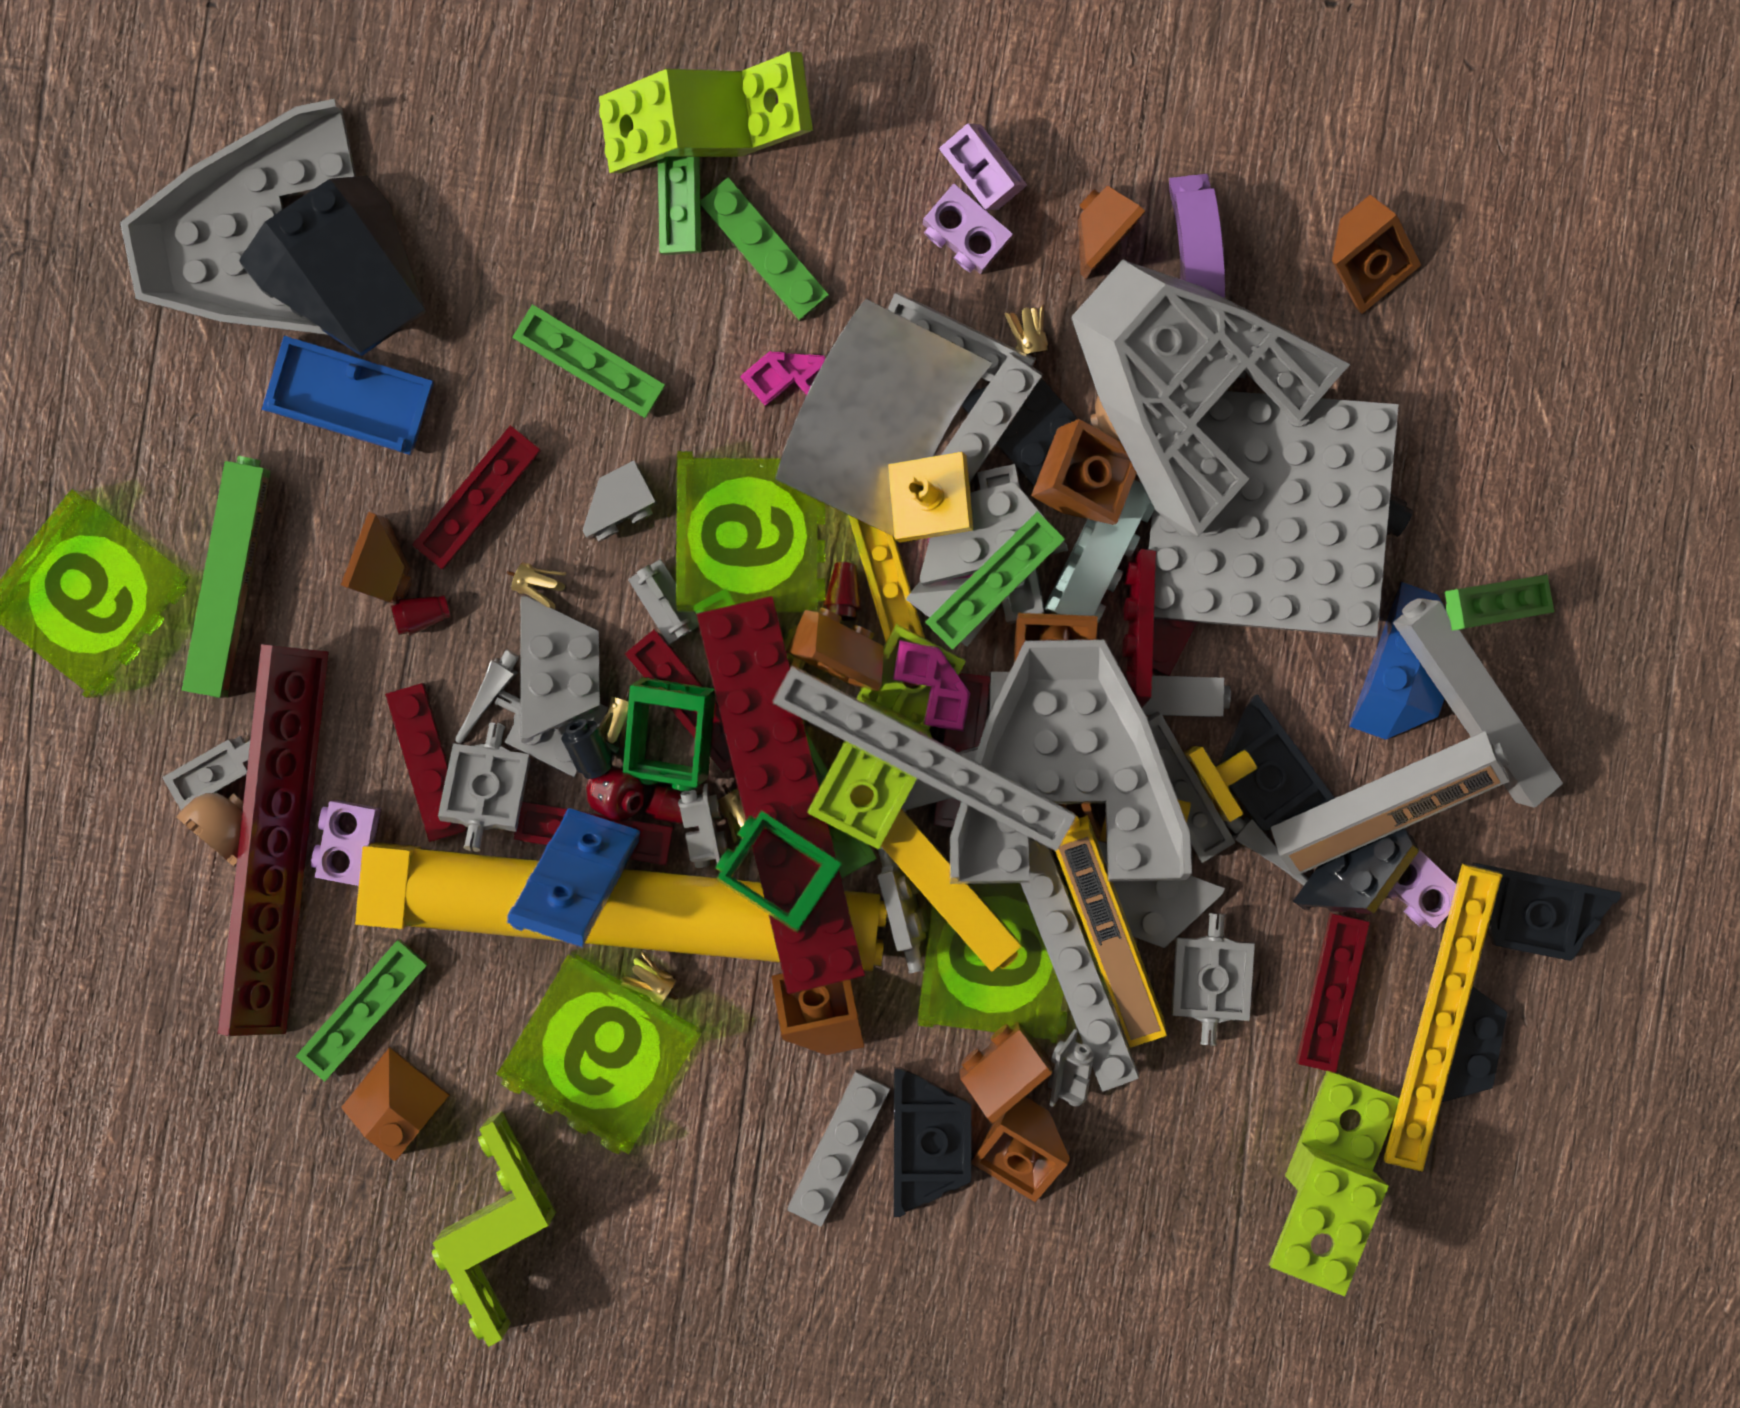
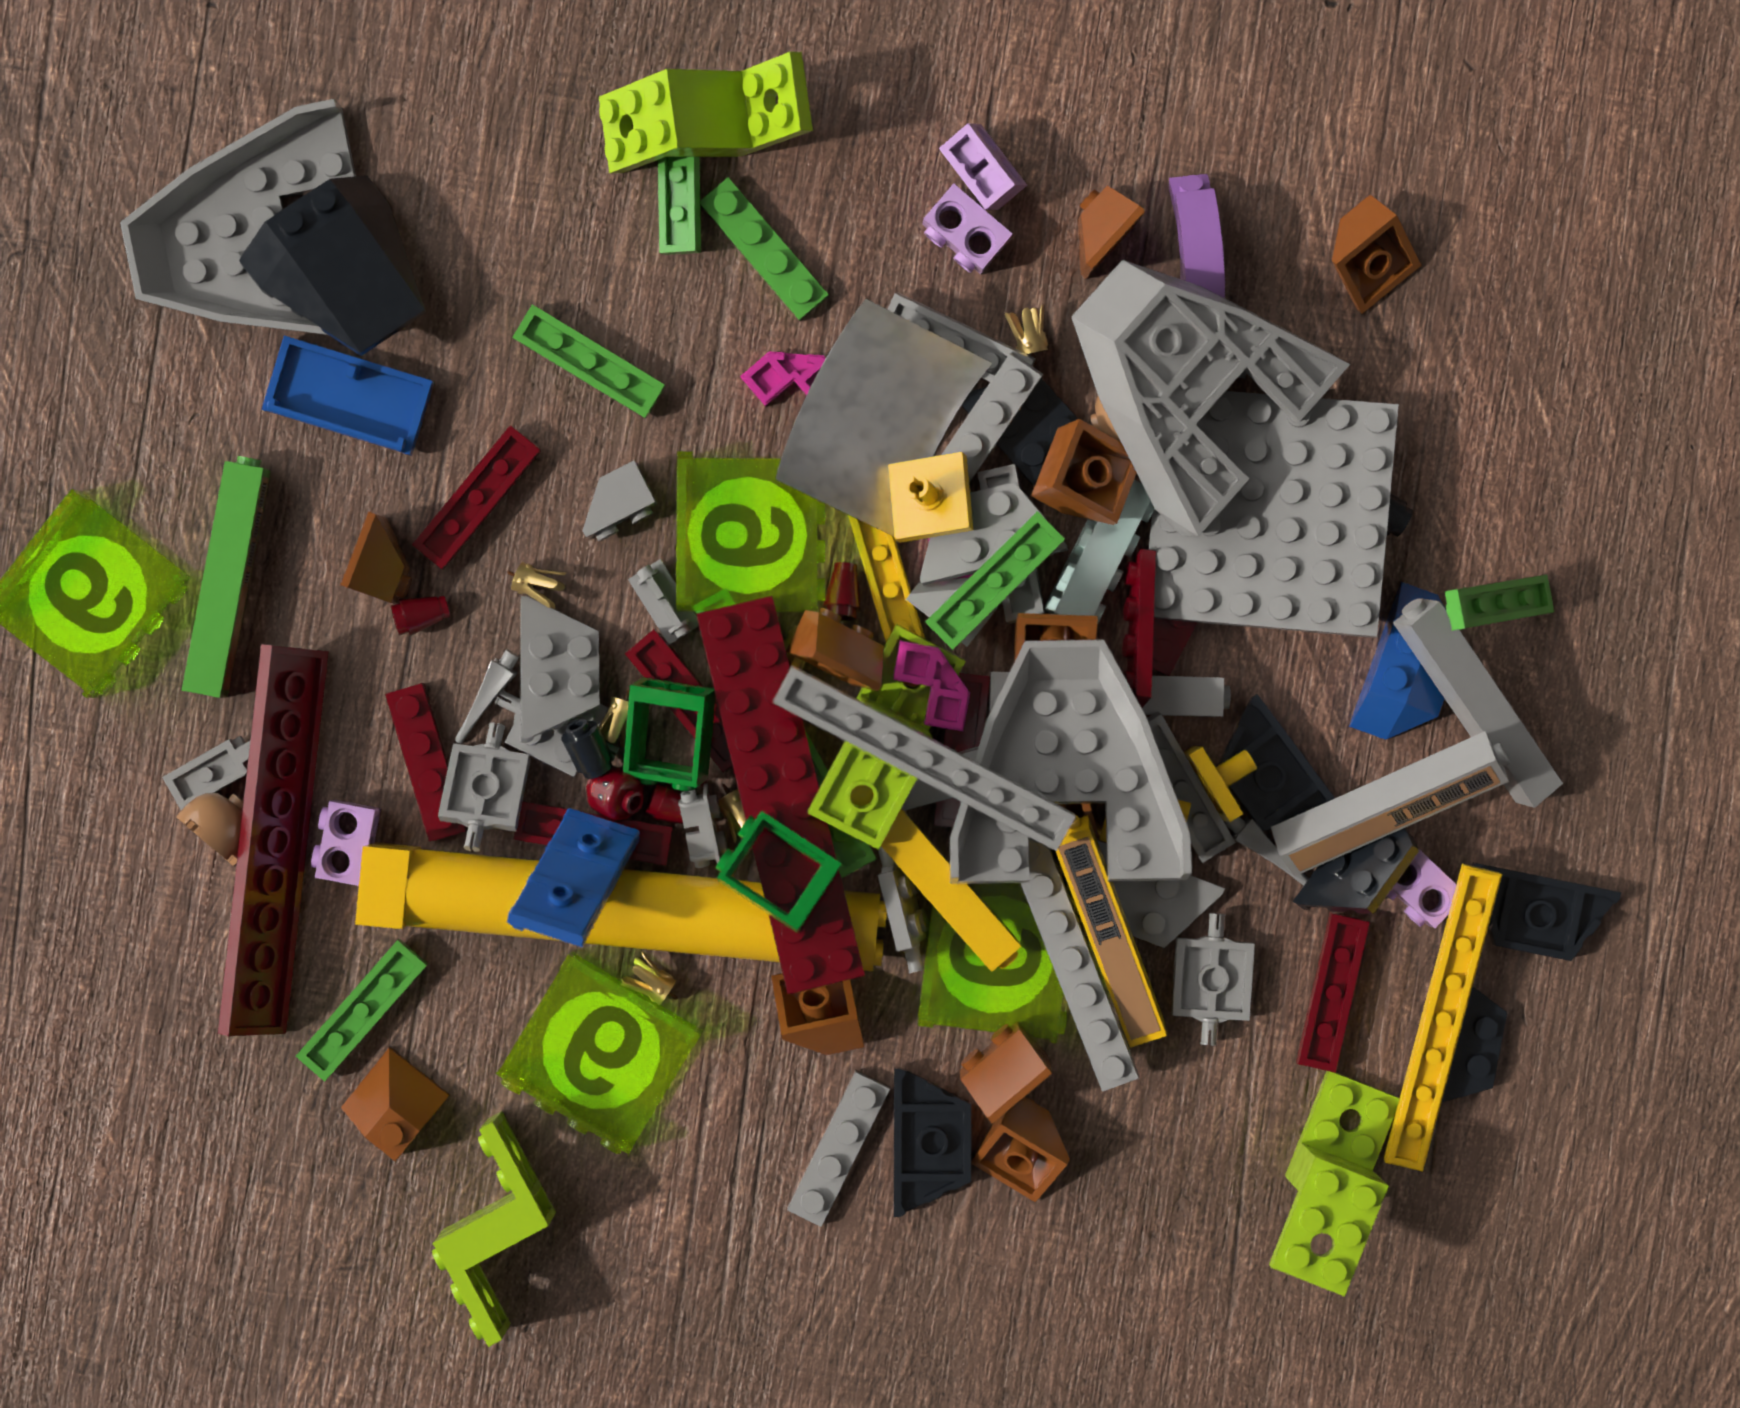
(1071, 1071): light grey hinge -> none

